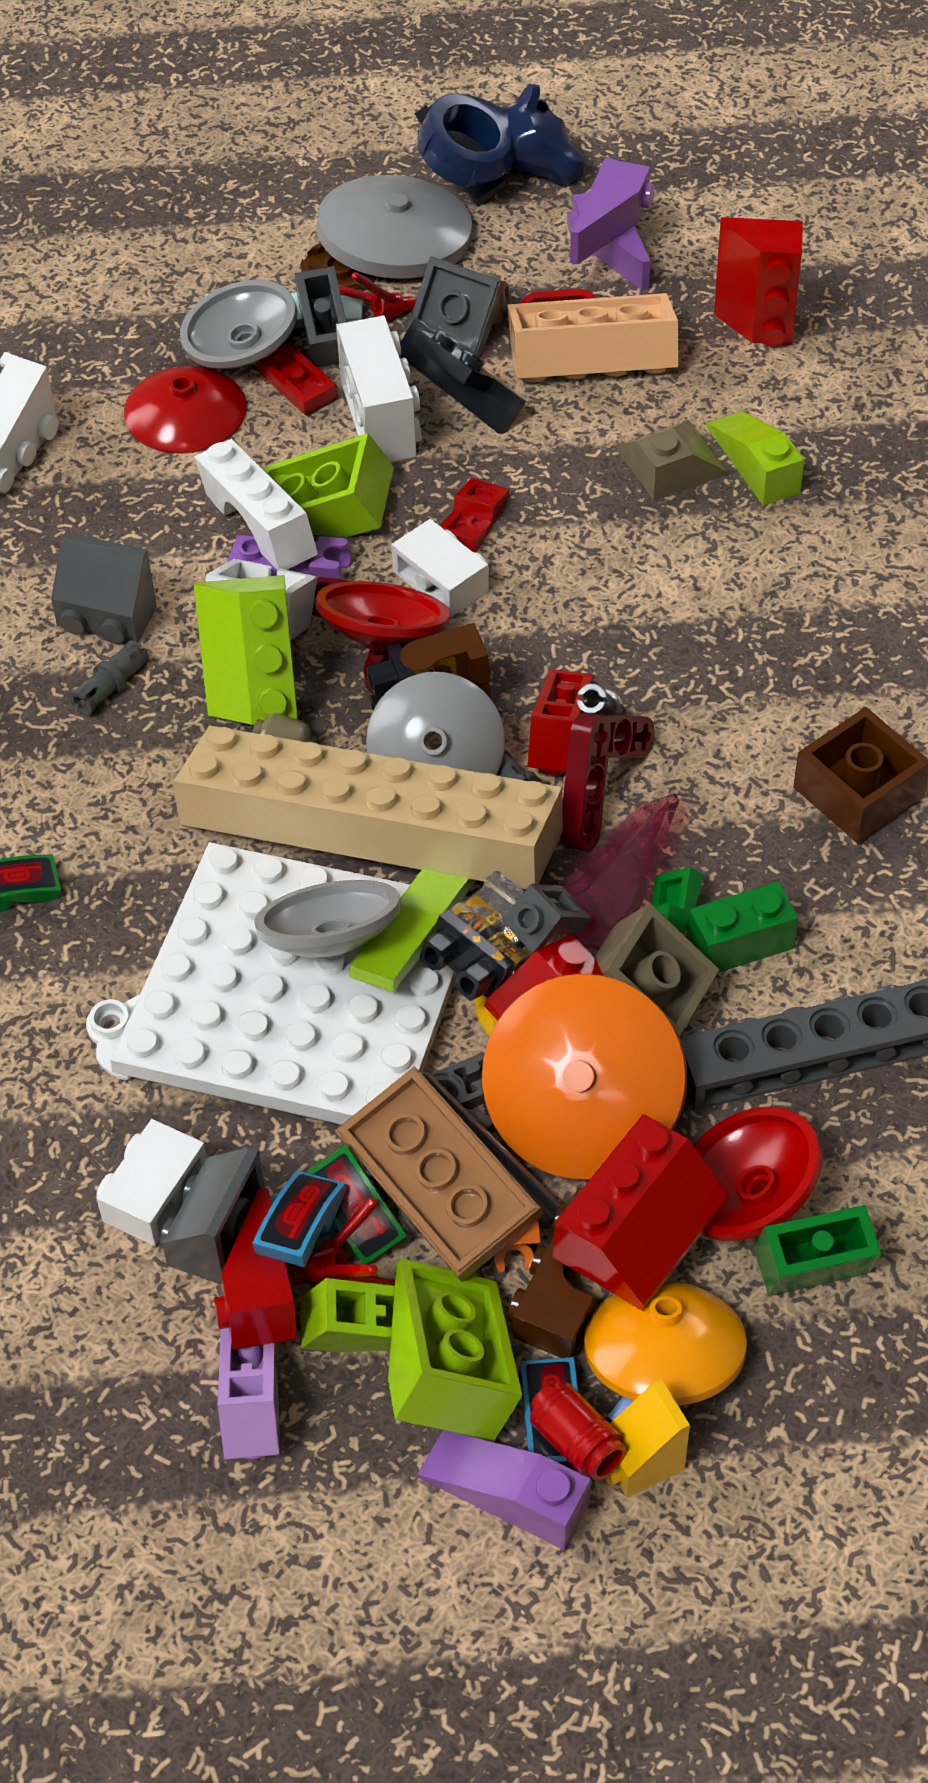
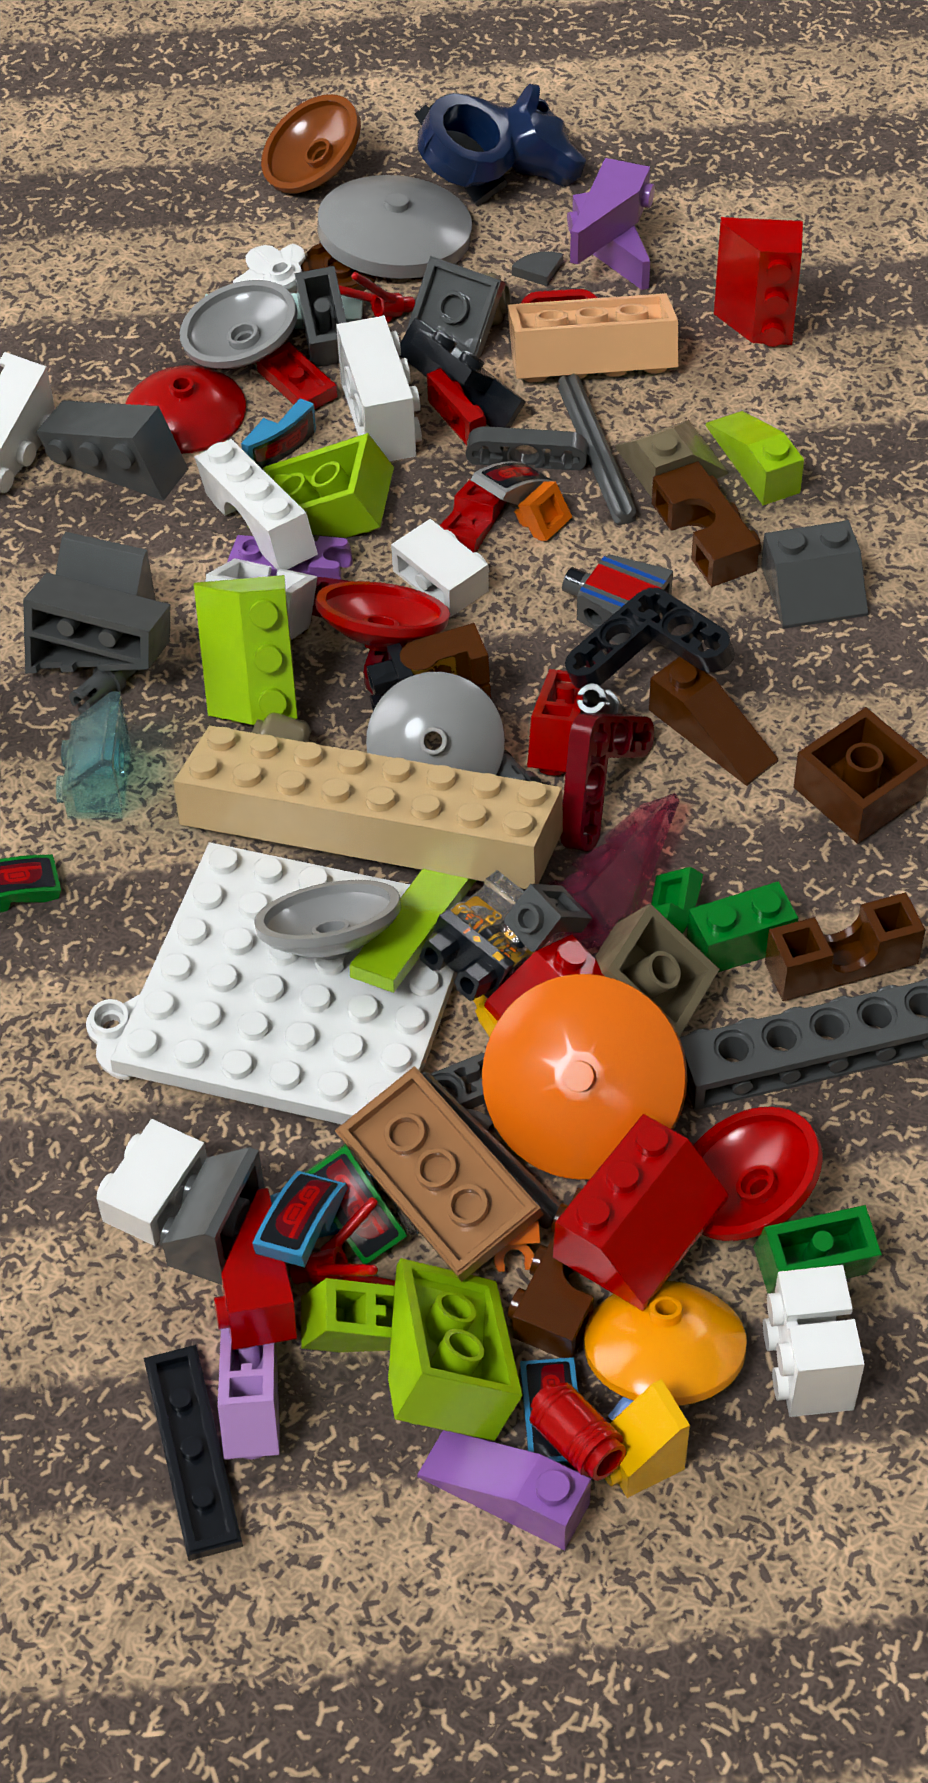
(91, 626): none -> dark grey wedge
(96, 762): none -> clear light blue slope
(115, 444): none -> dark grey wedge
(192, 1453): none -> black tile
(274, 265): none -> white plate
(275, 441): none -> slope
(311, 144): none -> dark orange dish
(452, 404): none -> red plate
(509, 480): none -> slope
(538, 267): none -> dark grey tile
(544, 511): none -> orange tile
(557, 441): none -> dark grey beam
(598, 451): none -> dark grey axle
(598, 660): none -> black beam
(611, 587): none -> torso
(709, 719): none -> reddish brown slope
(725, 544): none -> reddish brown arch
(814, 574): none -> dark grey slope
(815, 1353): none -> white piece
(879, 941): none -> reddish brown arch

